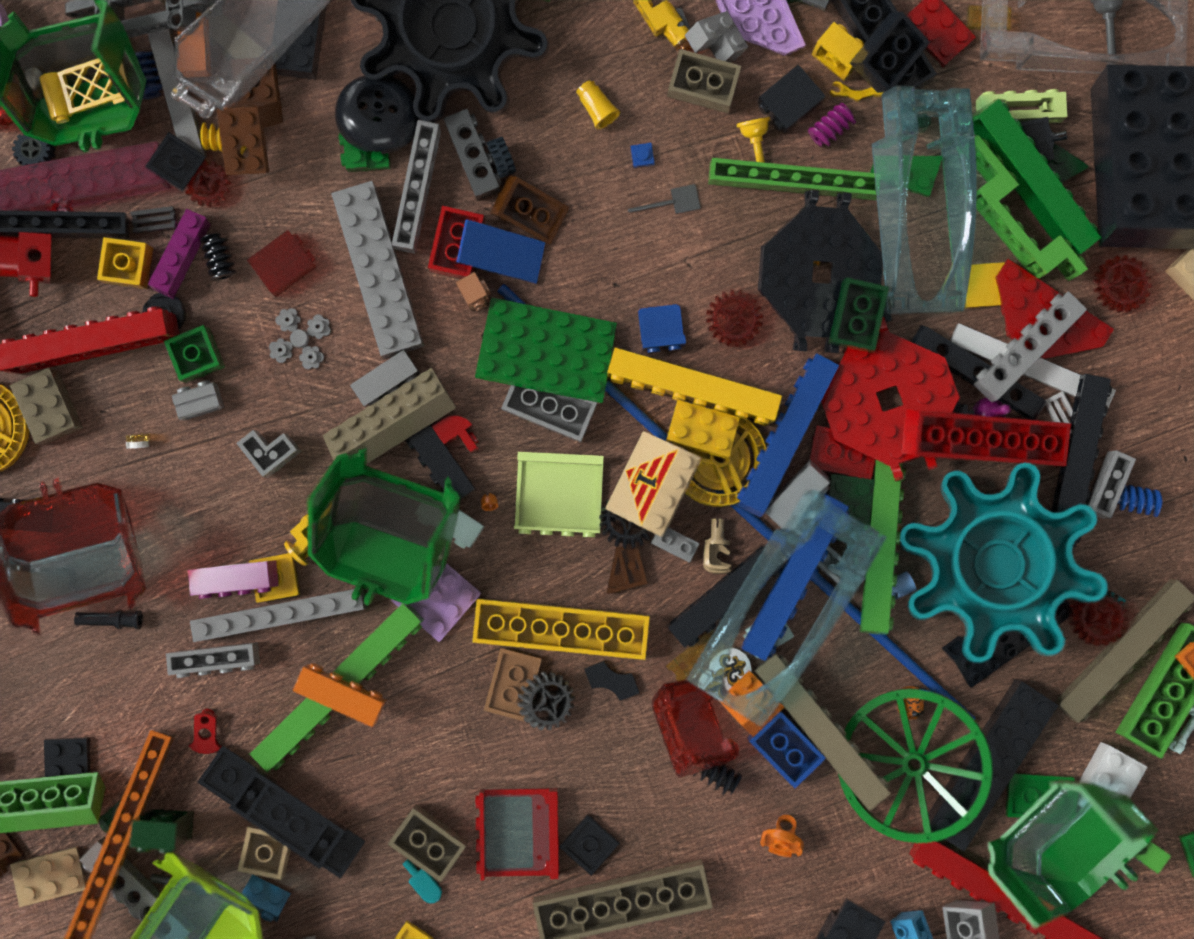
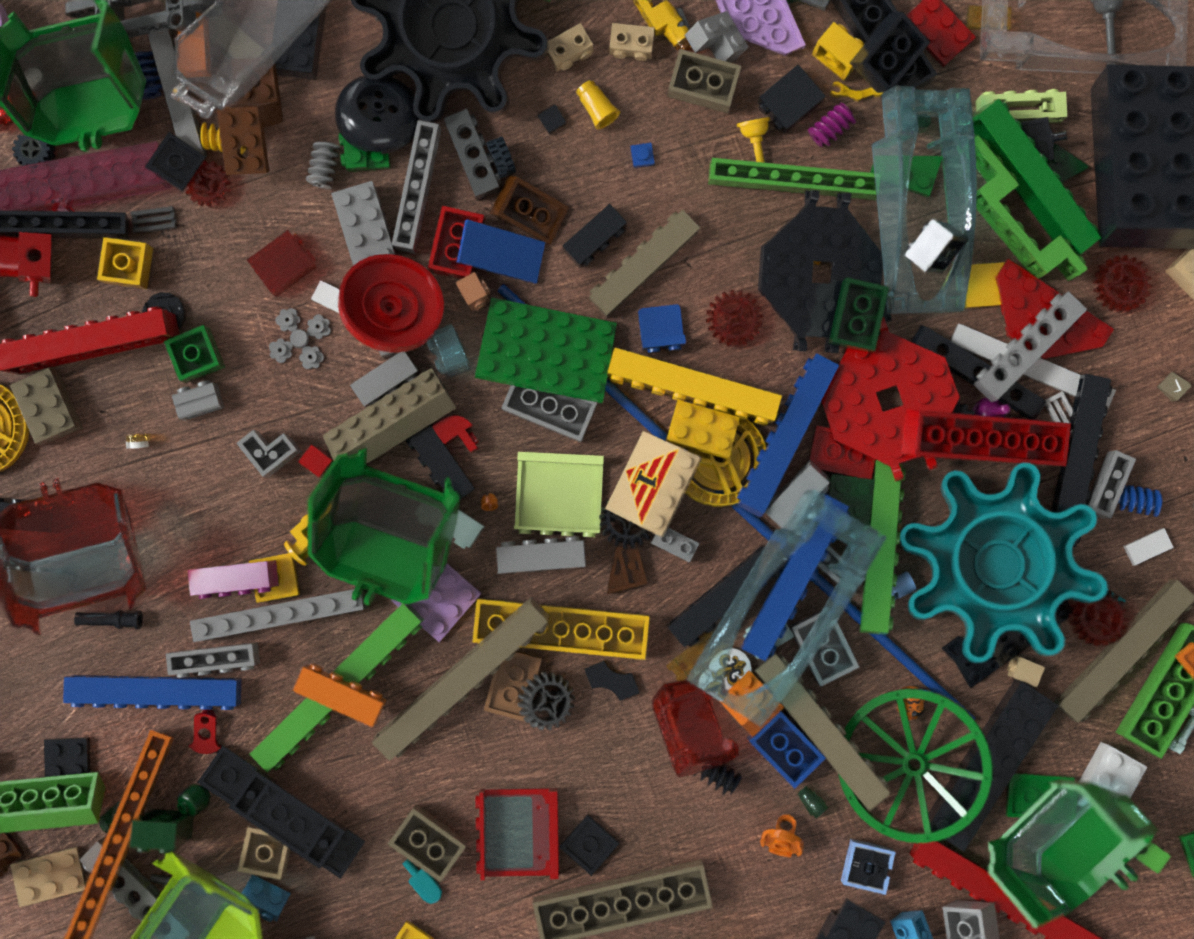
(60, 99): yellow piece -> none
(152, 691): none -> blue brick
(179, 254): magenta brick -> none
(193, 800): none -> dark green head
(217, 258): black piece -> none
(316, 460): none -> red brick
(321, 164): none -> light grey piece
(326, 296): none -> white tile
(390, 303): none -> red container
(449, 352): none -> clear light blue brick
(461, 678): none -> dark tan brick
(540, 556): none -> light grey brick
(552, 119): none -> black tile
(569, 48): none -> tan brick
(595, 236): none -> black brick
(631, 41): none -> tan brick
(644, 263): none -> dark tan brick
(683, 198): dark grey piece -> none
(715, 546): tan piece -> none
(813, 803): none -> clear green cone
(834, 655): none -> light grey brick
(867, 866): none -> piece
(936, 246): none -> brick
(1025, 671): none -> tan brick
(1148, 546): none -> white tile
(1174, 386): none -> dark tan slope

